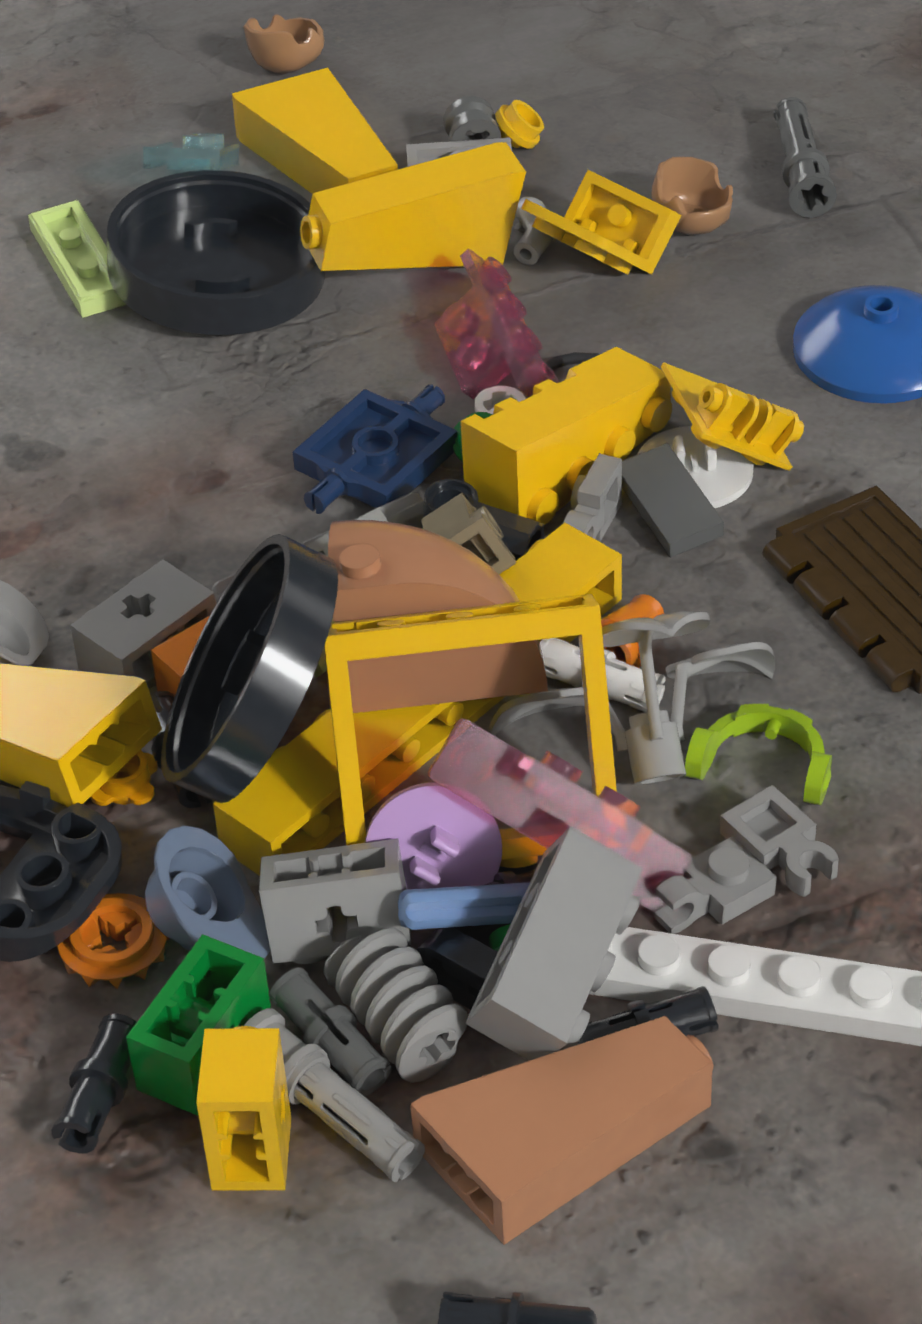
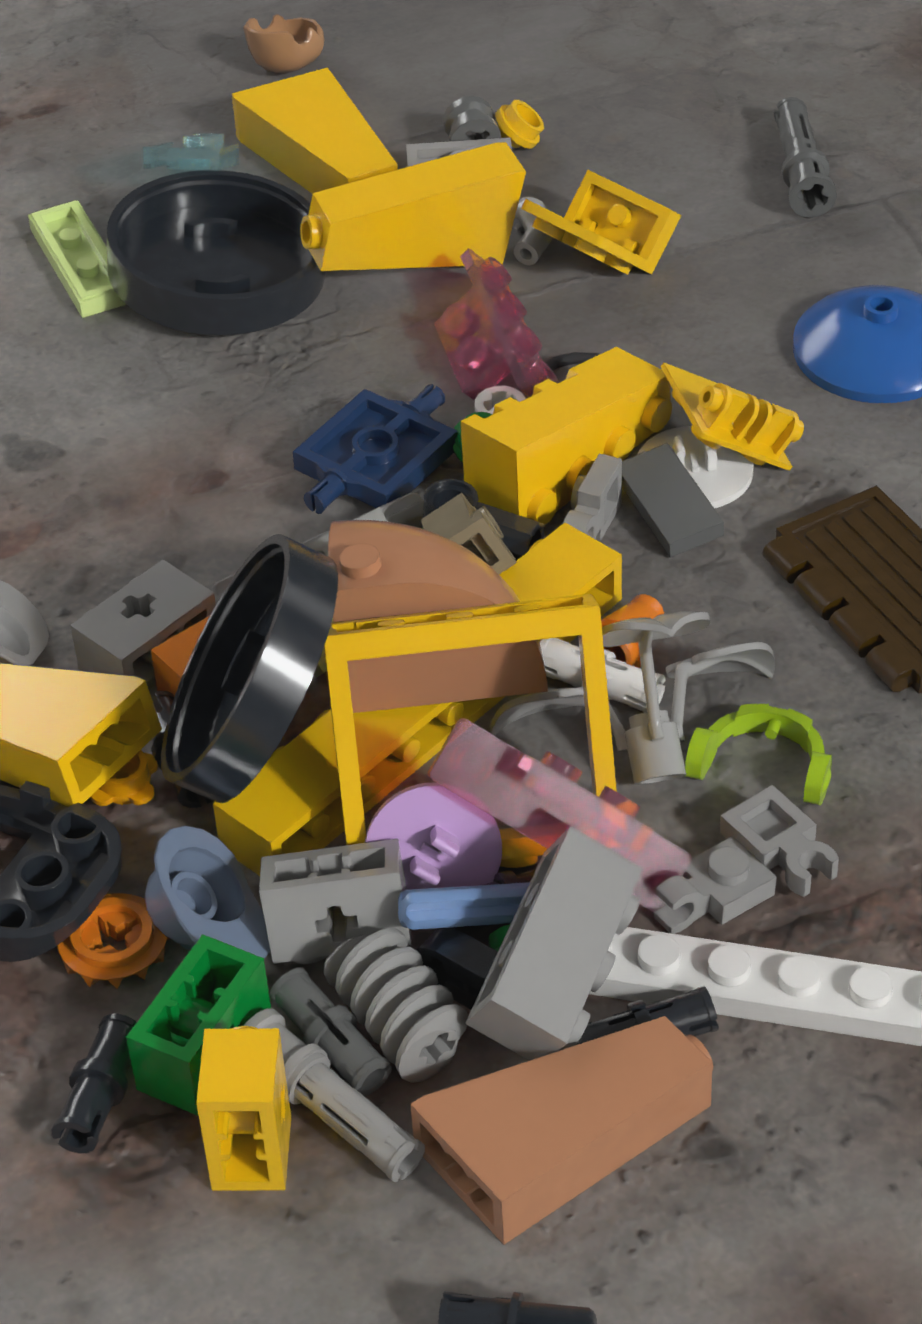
(693, 191): medium nougat hair -> none

